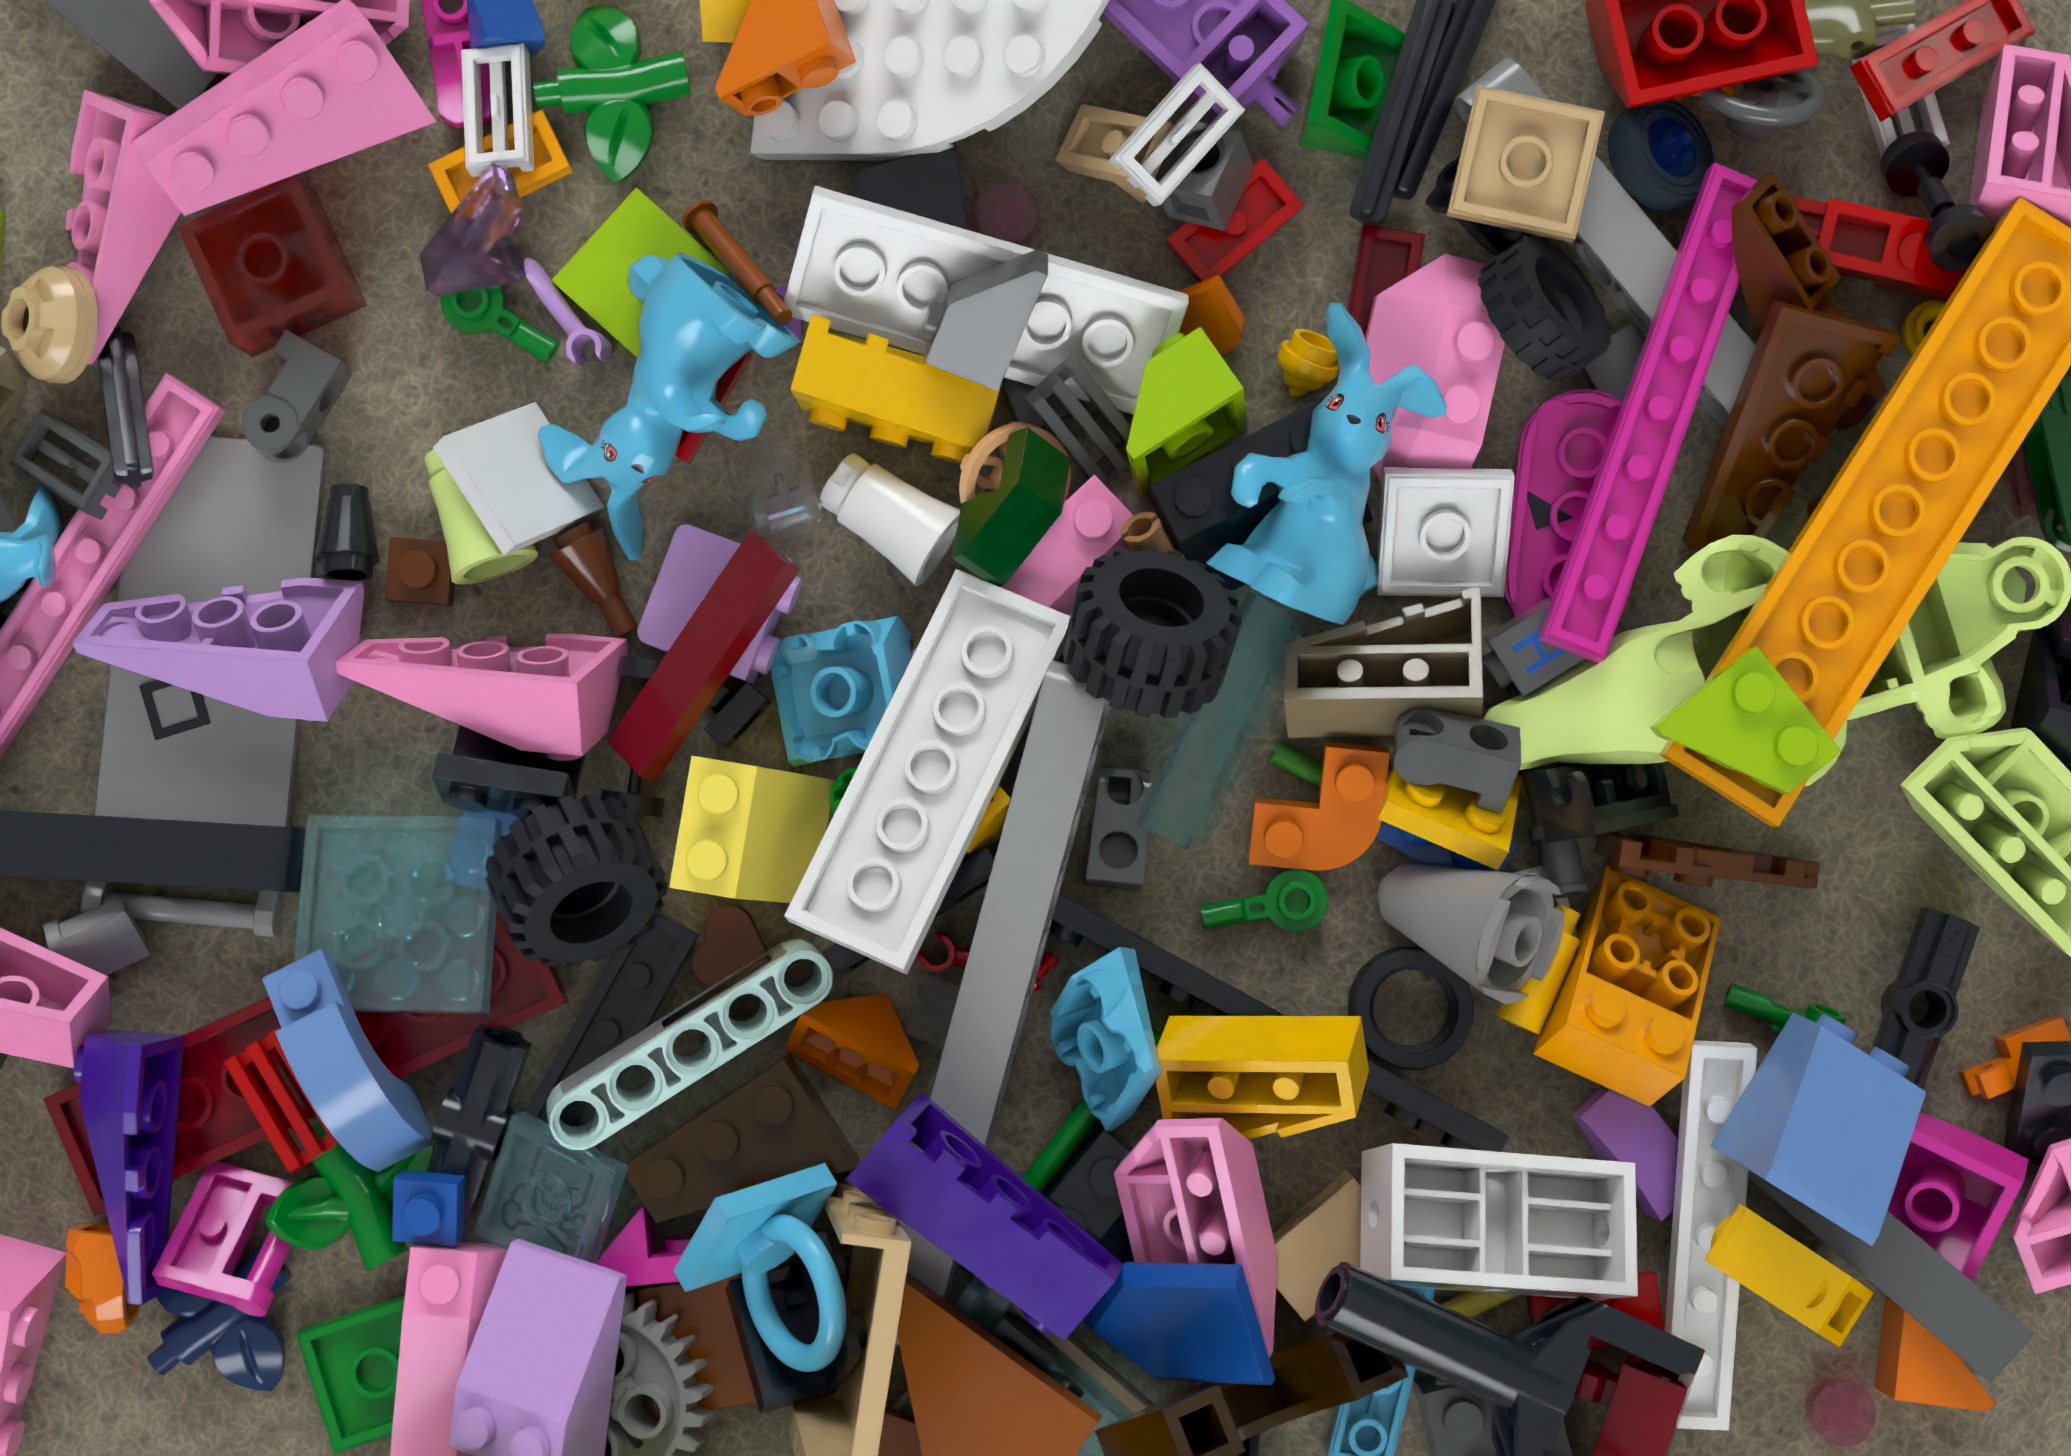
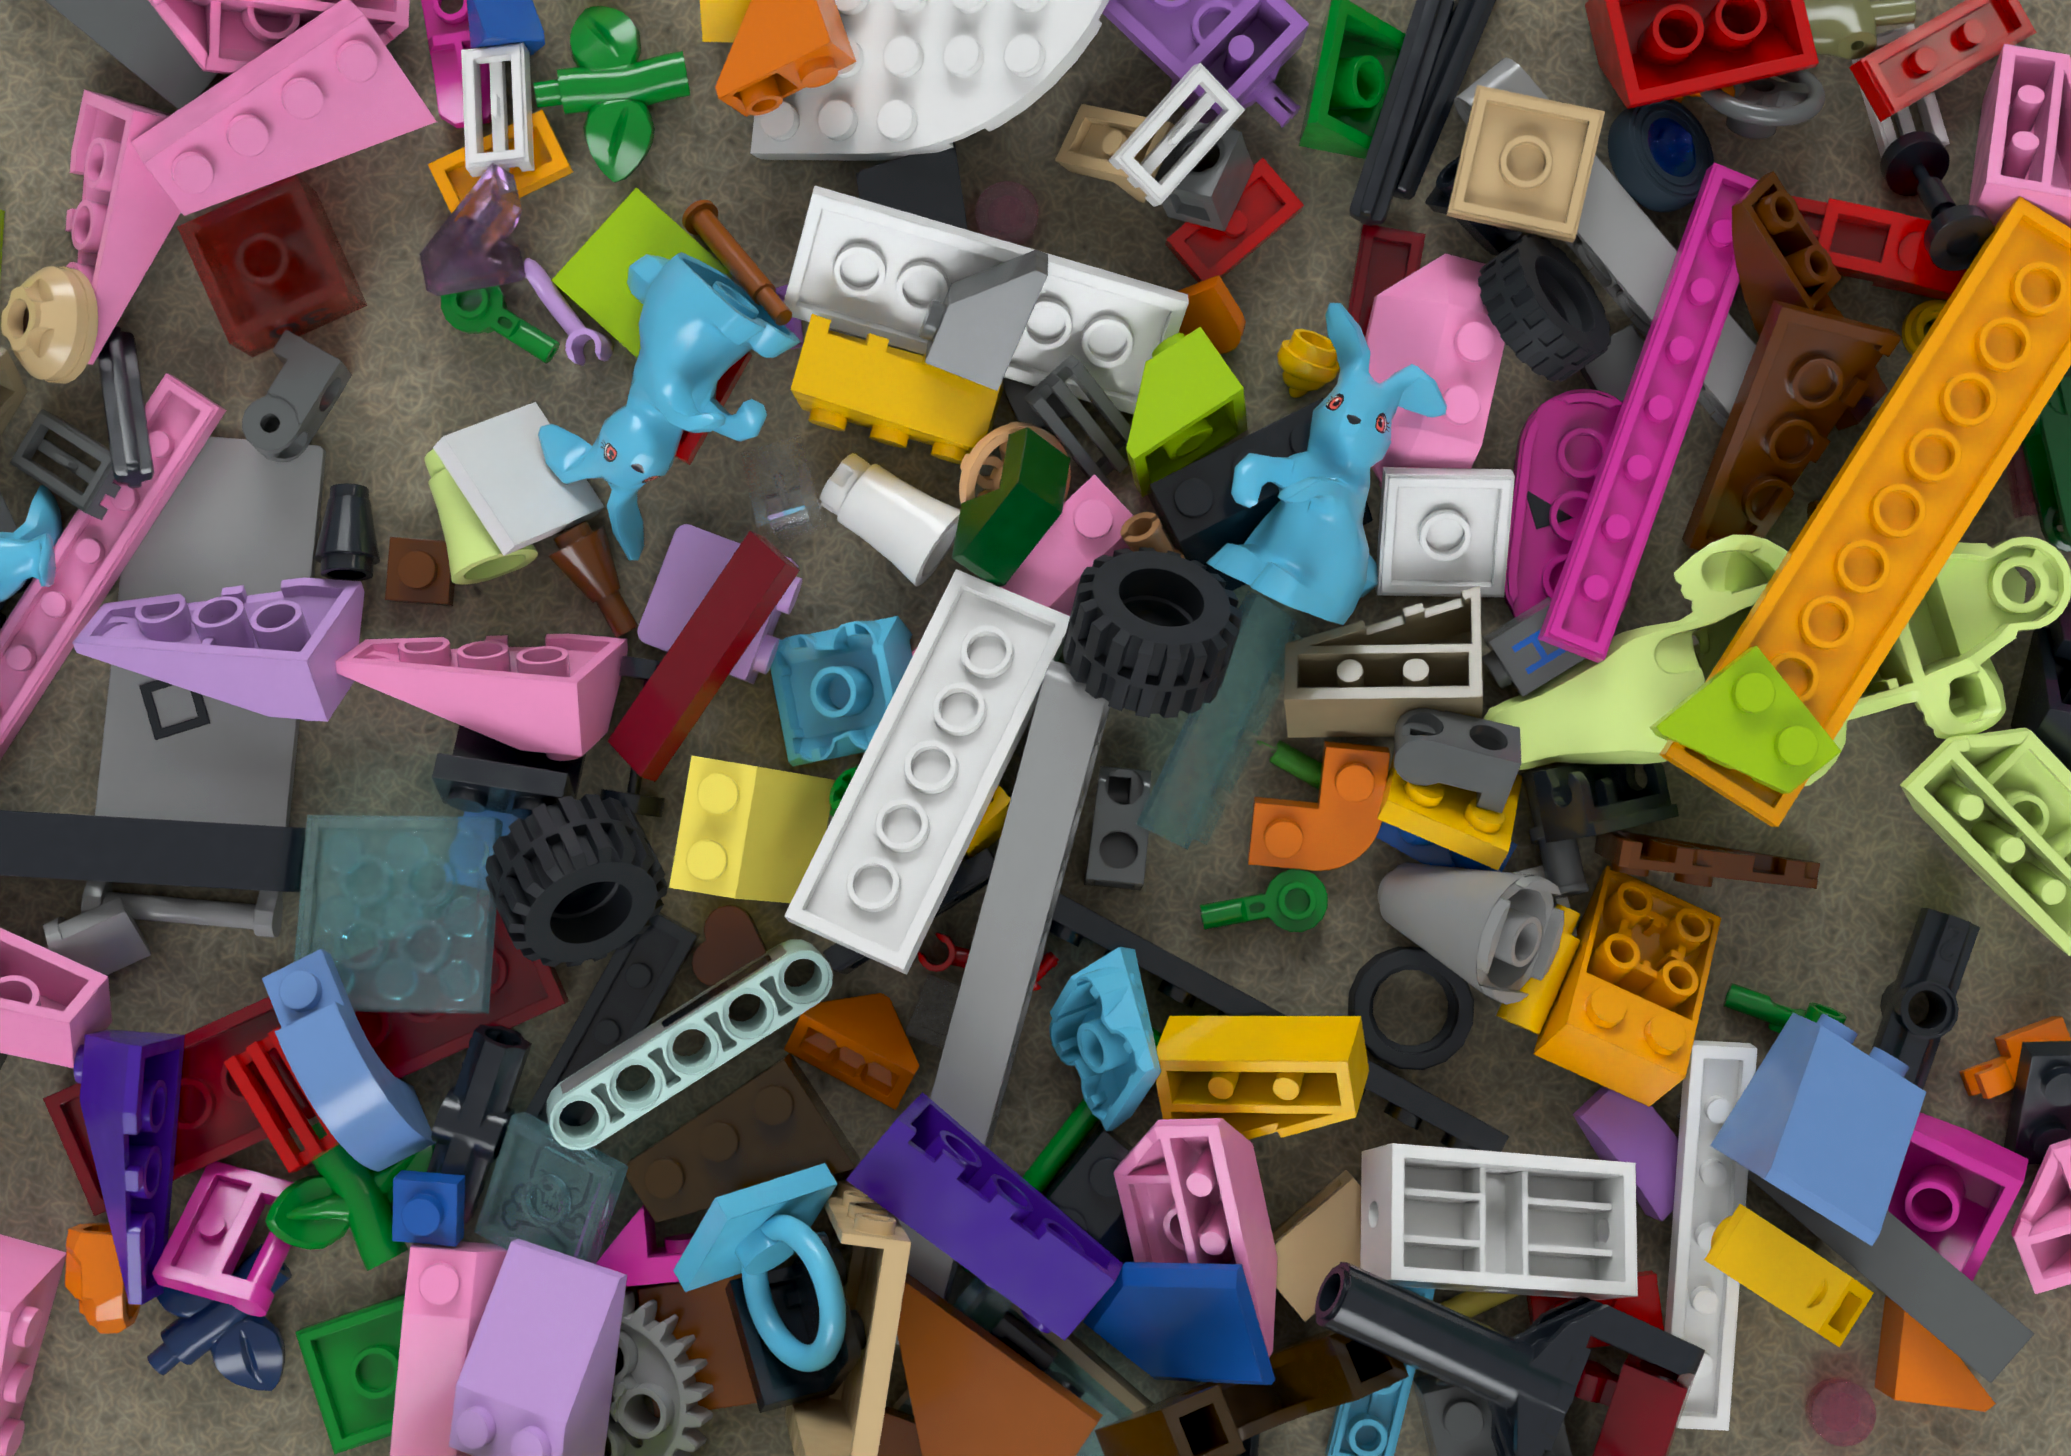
(735, 712): black tile -> none

